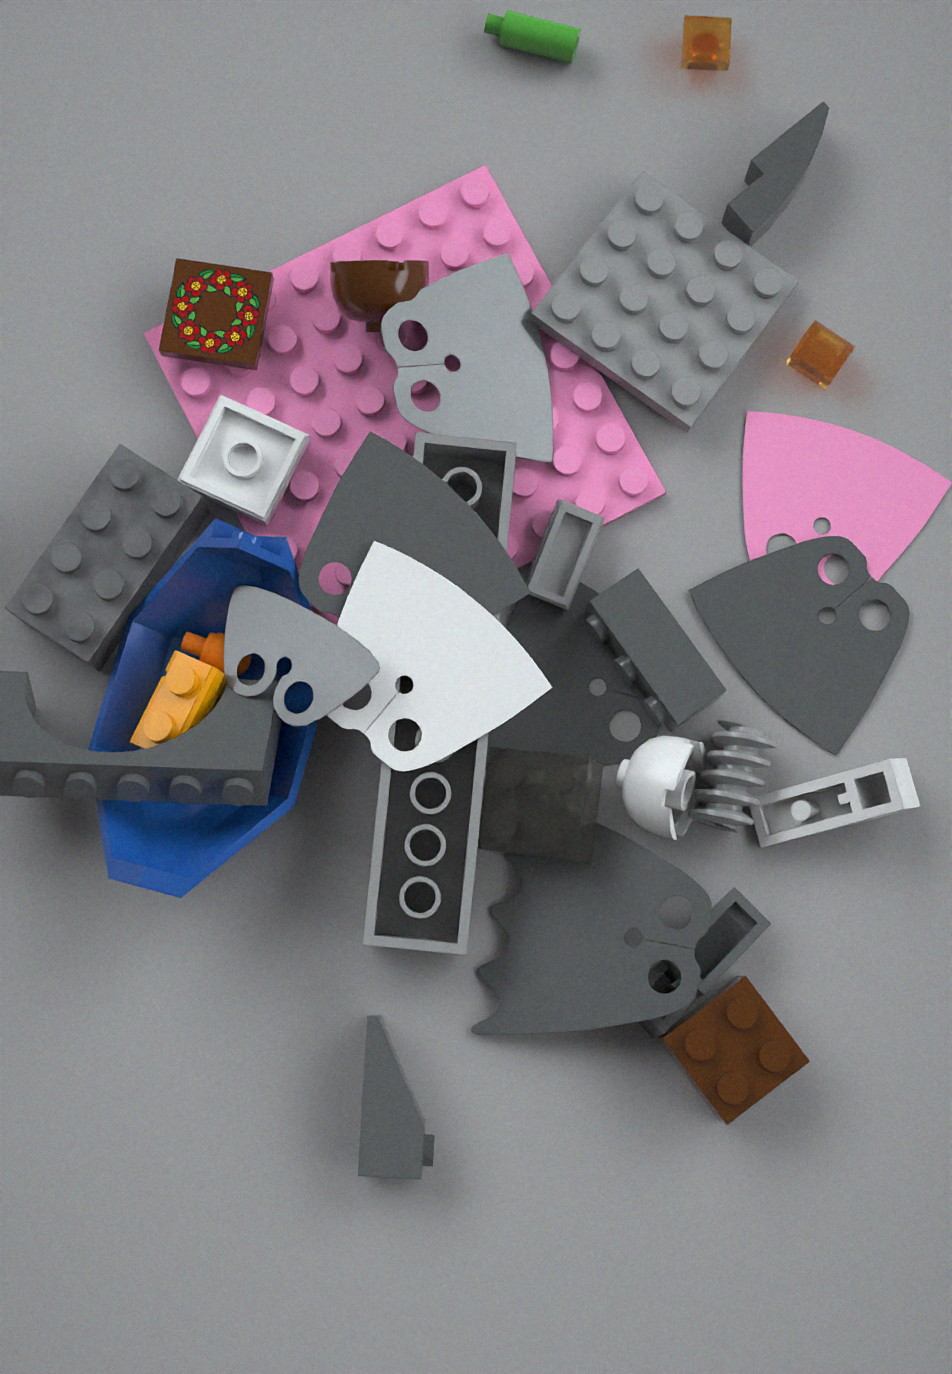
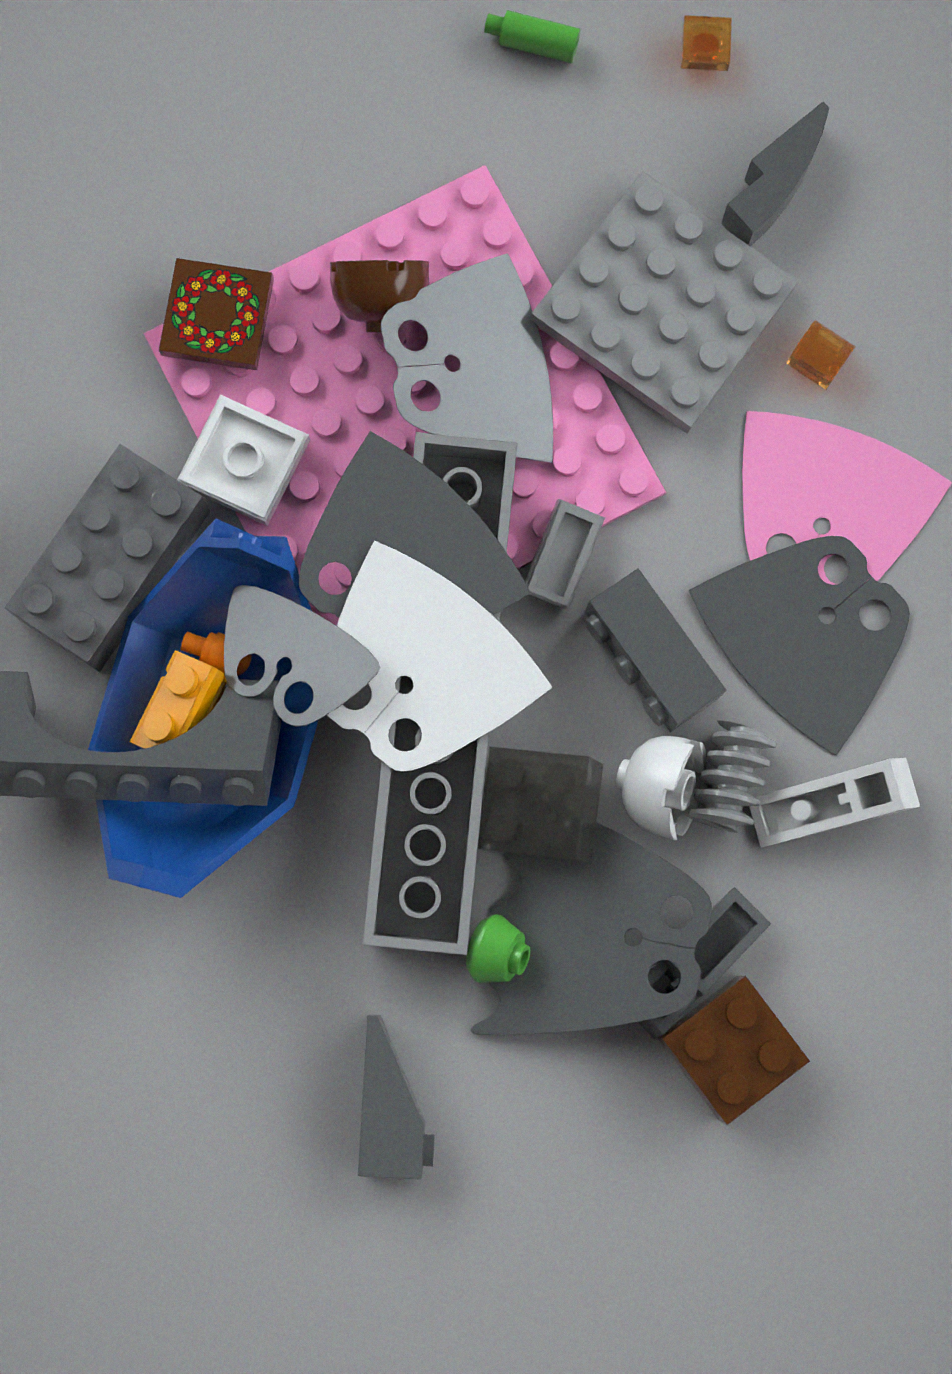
(496, 951): none -> bright green cone
(569, 715): dark grey piece -> none

